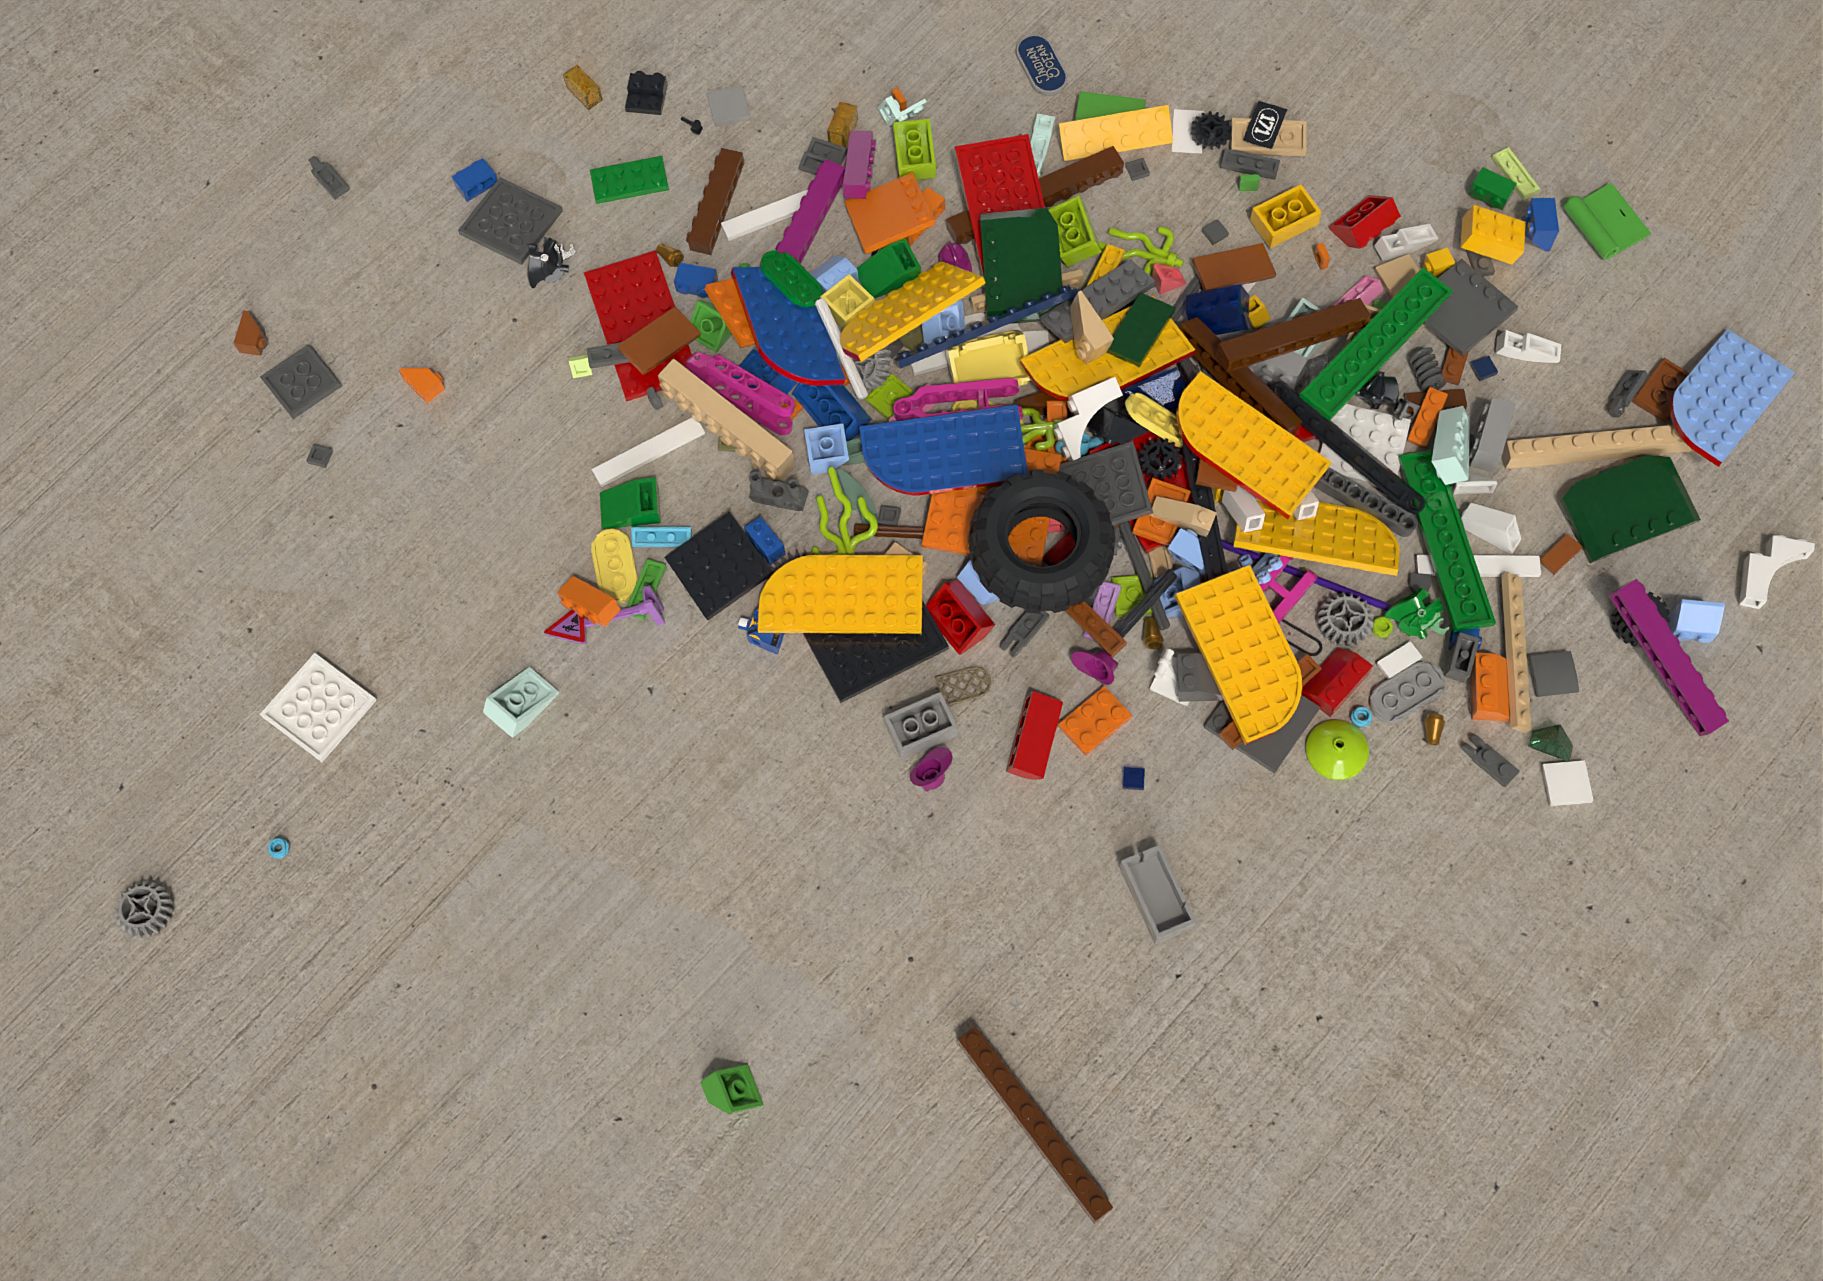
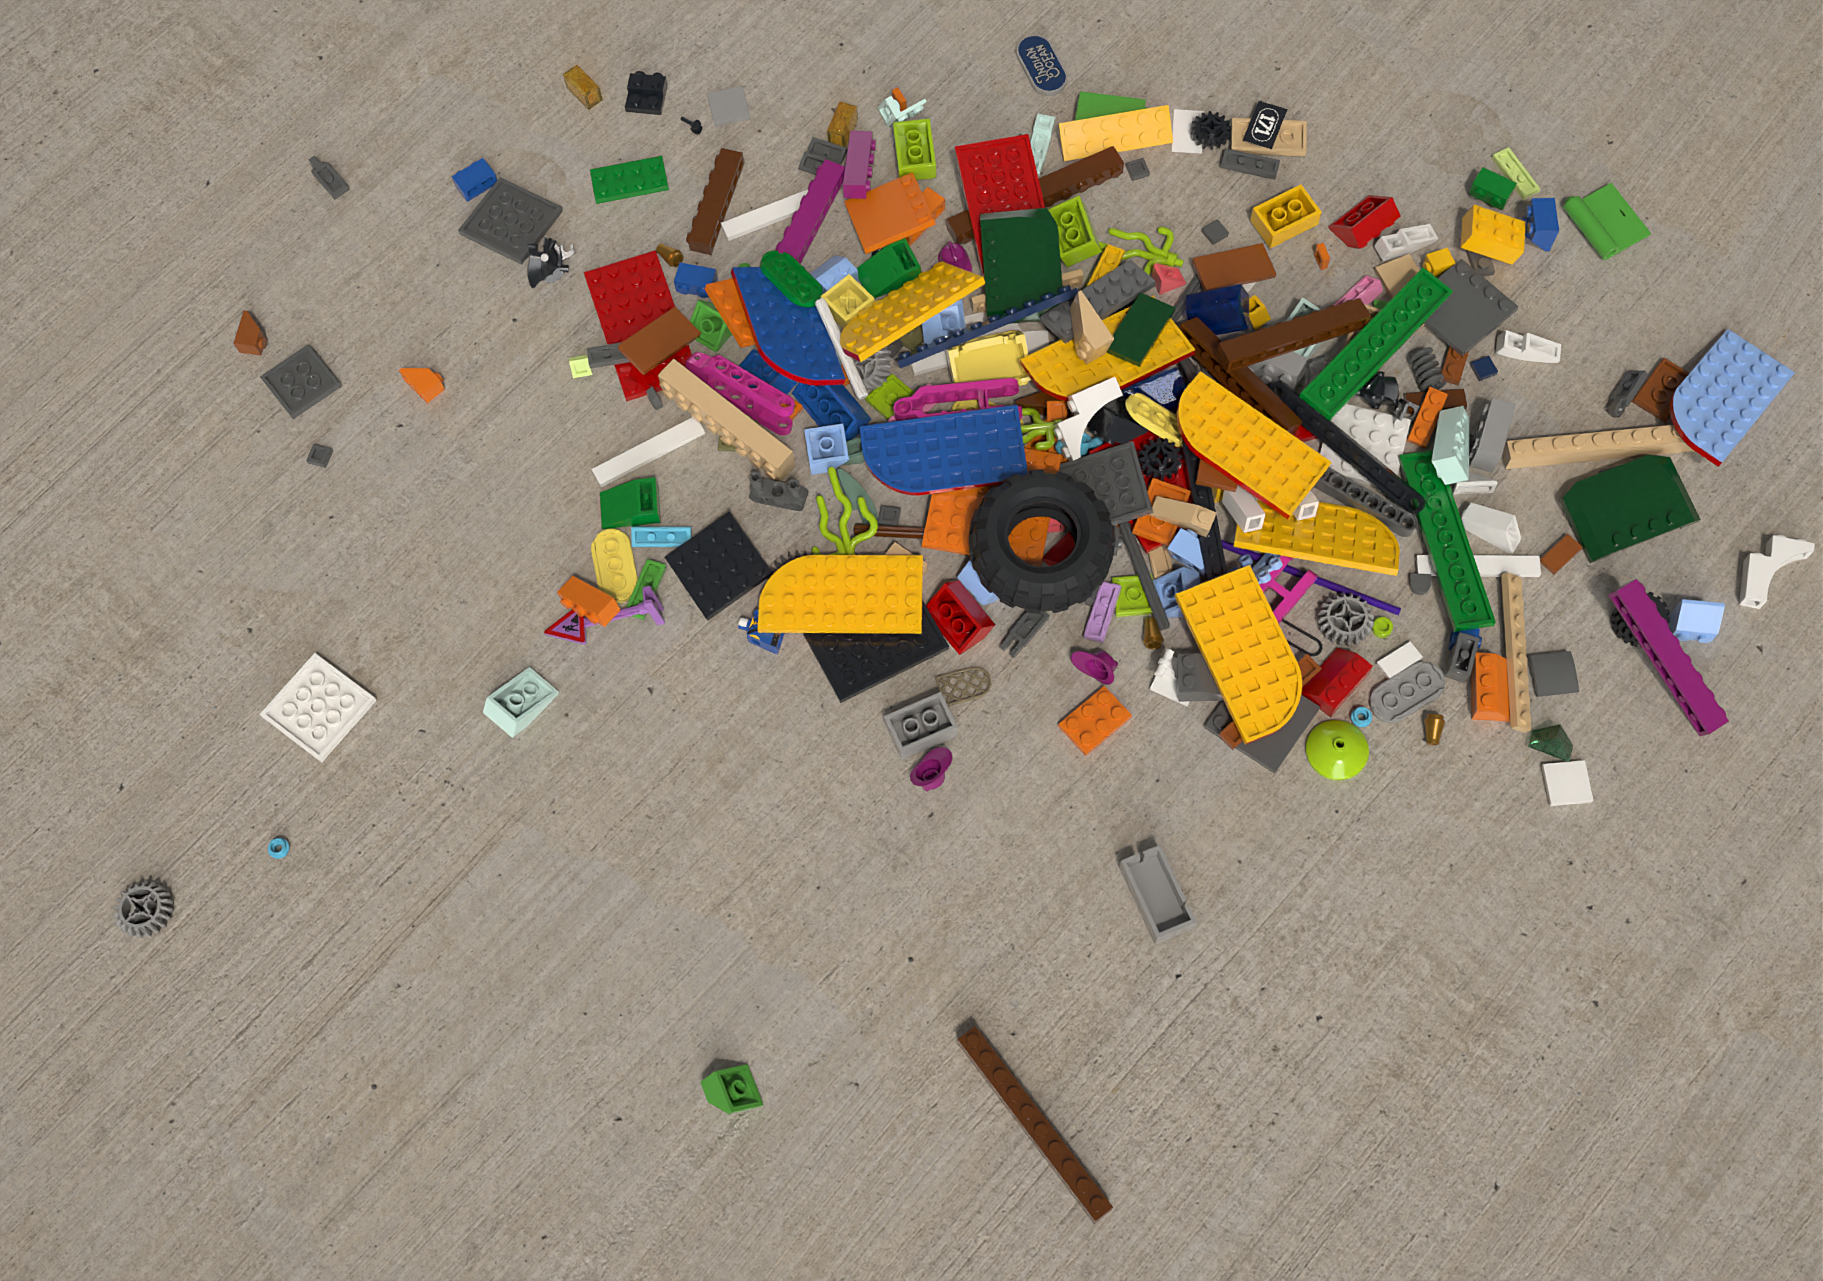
(765, 541): blue brick -> none
(1034, 736): red brick -> none
(1096, 627): dark orange plate -> none
(1133, 778): clear blue tile -> none
(1146, 603): black axle -> none
(1249, 182): bright green tile -> none
(1417, 617): green helmet -> none
(1490, 761): dark grey hinge -> none

